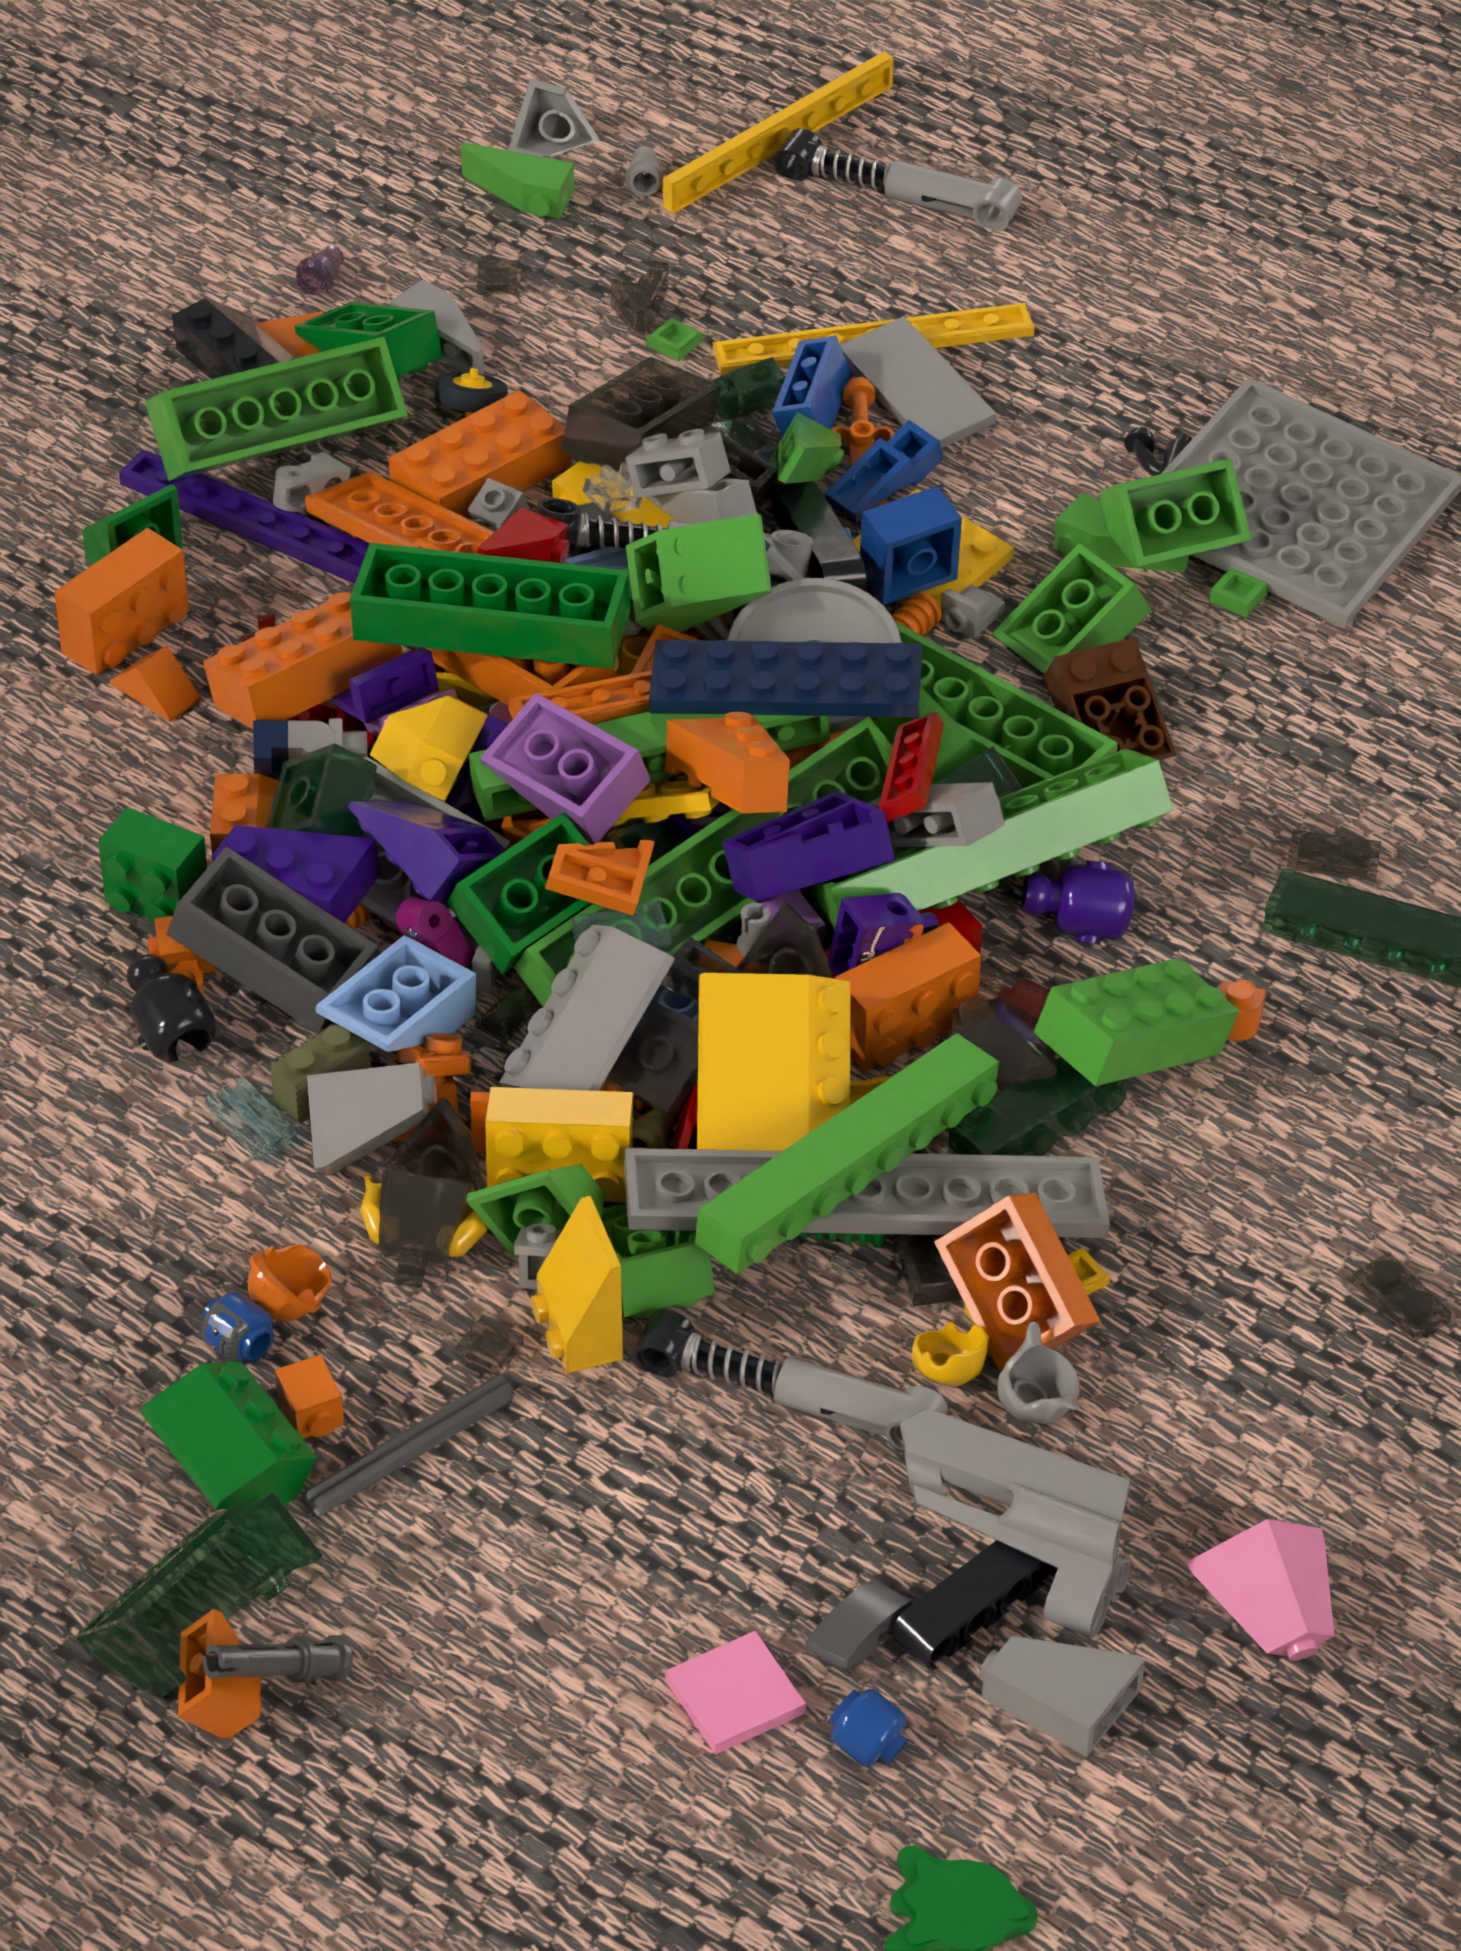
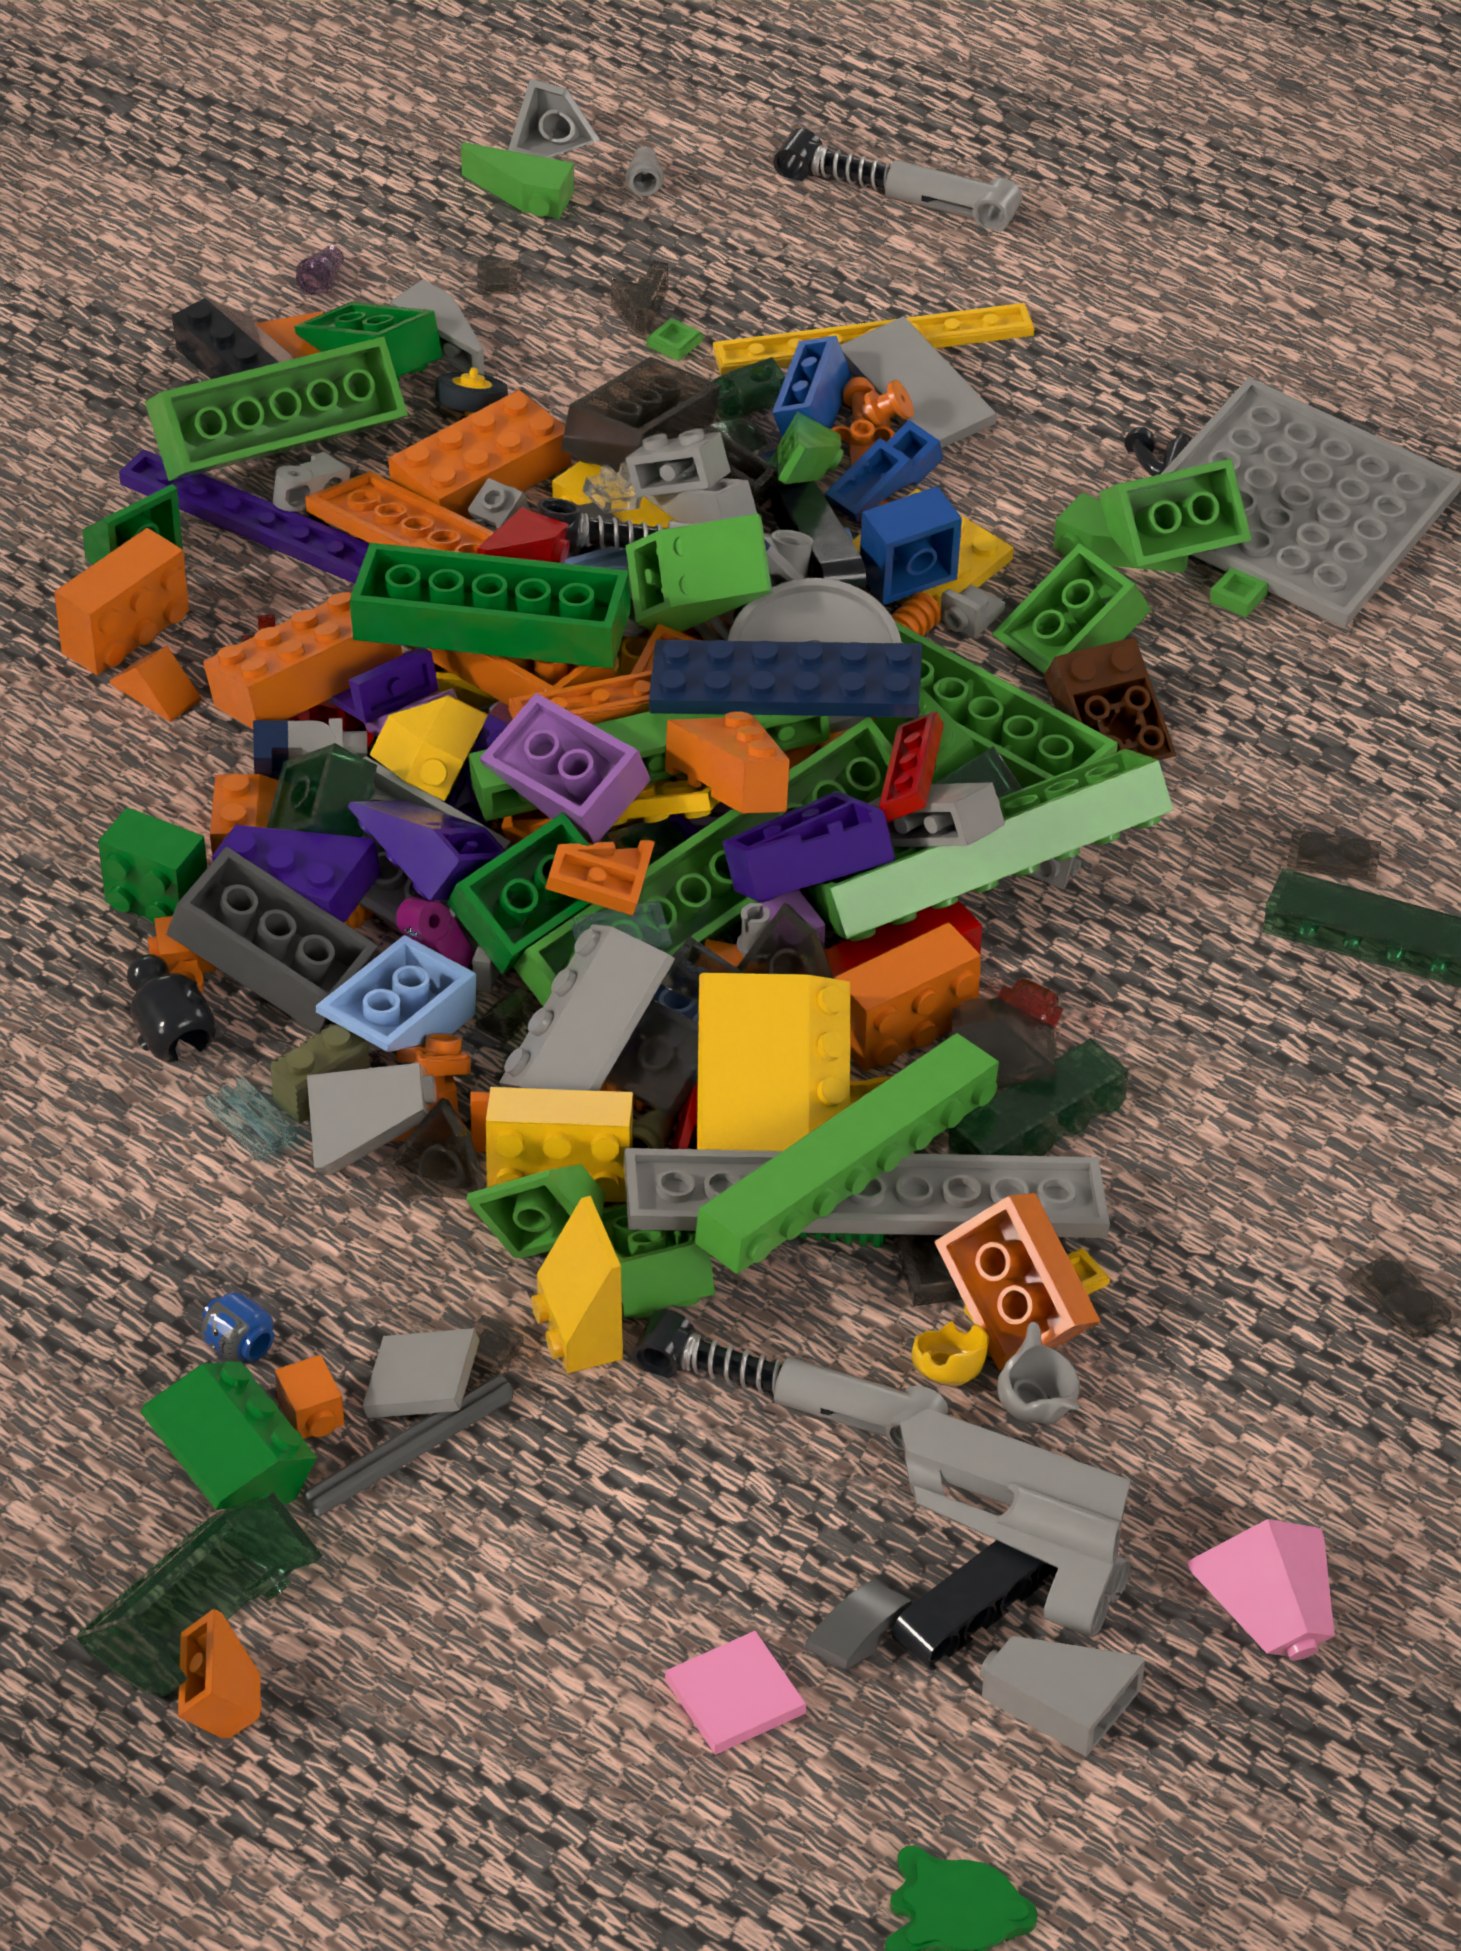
(288, 1281): orange piece -> none
(296, 1659): dark grey pin -> none
(419, 1222): clear smoke torso -> none
(421, 1373): none -> light grey tile
(532, 1249): light grey bracket -> none
(767, 137): yellow tile -> none
(868, 1727): blue head -> none
(874, 926): dark purple torso -> none
(882, 408): none -> orange wheel
(1086, 901): dark purple piece -> none
(1136, 1021): bright green brick -> none
(1250, 1002): orange plate -> none

